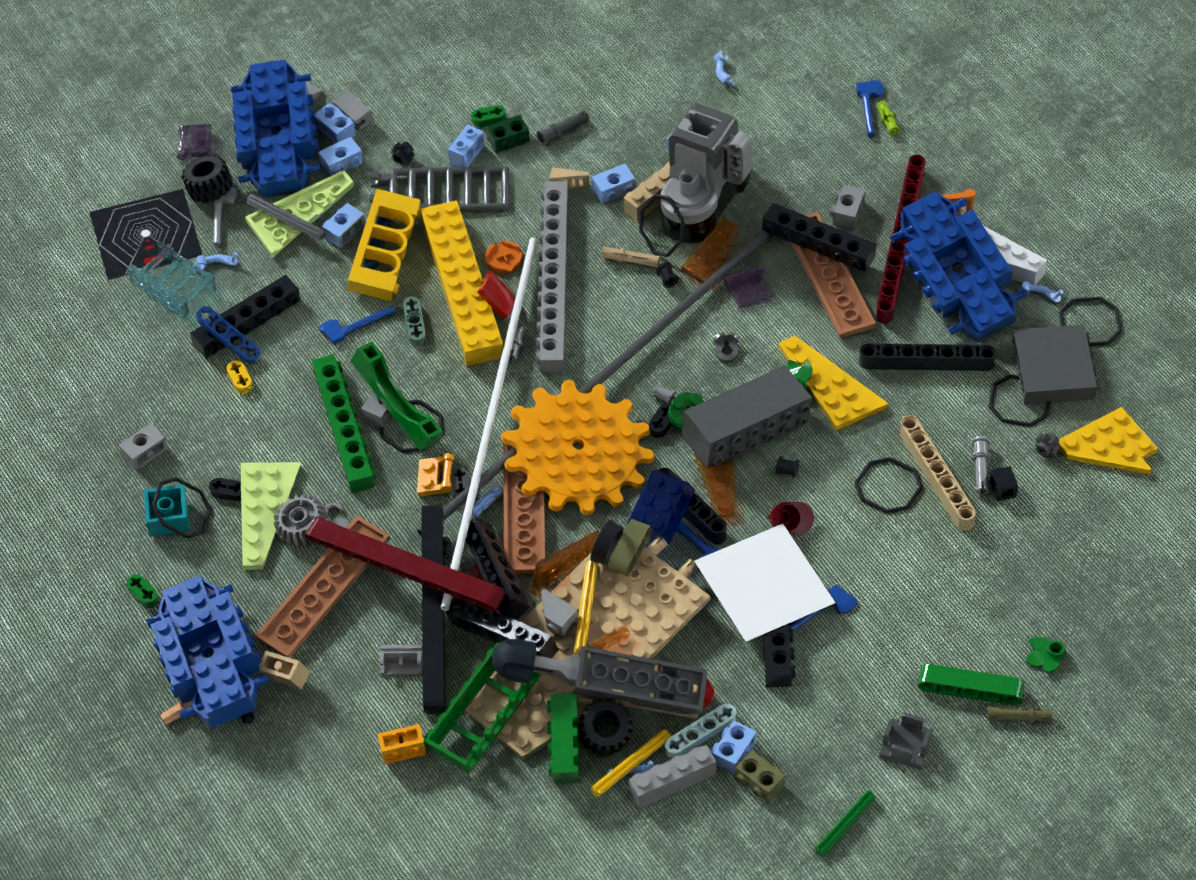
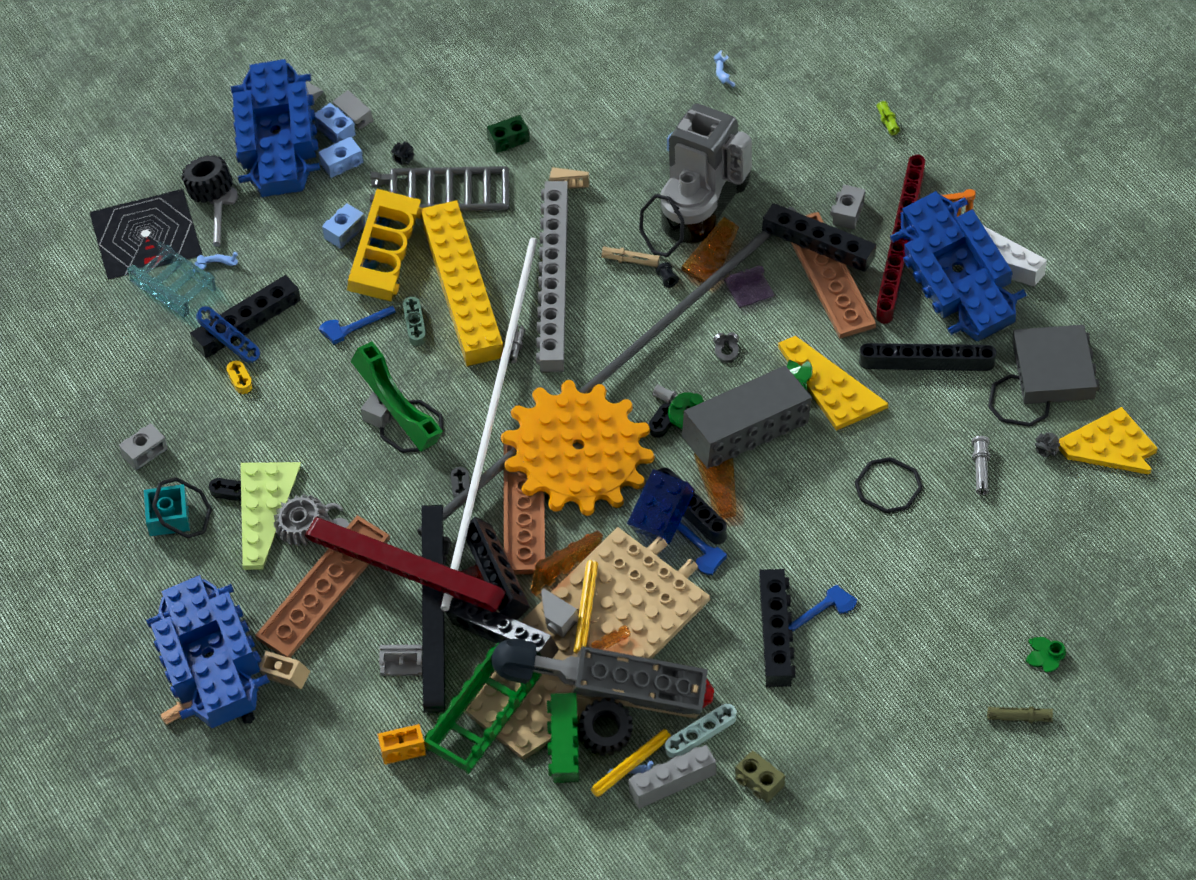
(146, 588): green beam -> none
(199, 141): clear purple plate -> none
(286, 217): dark grey axle -> none
(305, 204): yellowish green wing -> none
(343, 423): green brick -> none
(430, 475): light orange plate -> none
(466, 147): light blue brick -> none
(486, 501): light blue axle -> none
(488, 116): green beam -> none
(497, 294): red slope -> none
(504, 257): orange tile -> none
(556, 130): dark grey pin -> none
(606, 542): black tyre -> none
(613, 183): light blue brick -> none
(629, 547): olive beam -> none
(635, 200): tan brick -> none
(737, 748): light blue brick -> none
(764, 582): white sticker -> none
(787, 466): black bush -> none
(795, 516): dark red piece -> none
(845, 823): green axle -> none
(865, 90): blue piece -> none
(906, 741): dark grey panel -> none
(937, 473): tan beam -> none
(971, 684): green beam -> none
(1003, 483): black brick -> none
(1052, 295): light blue piece -> none
(1094, 299): black piece -> none

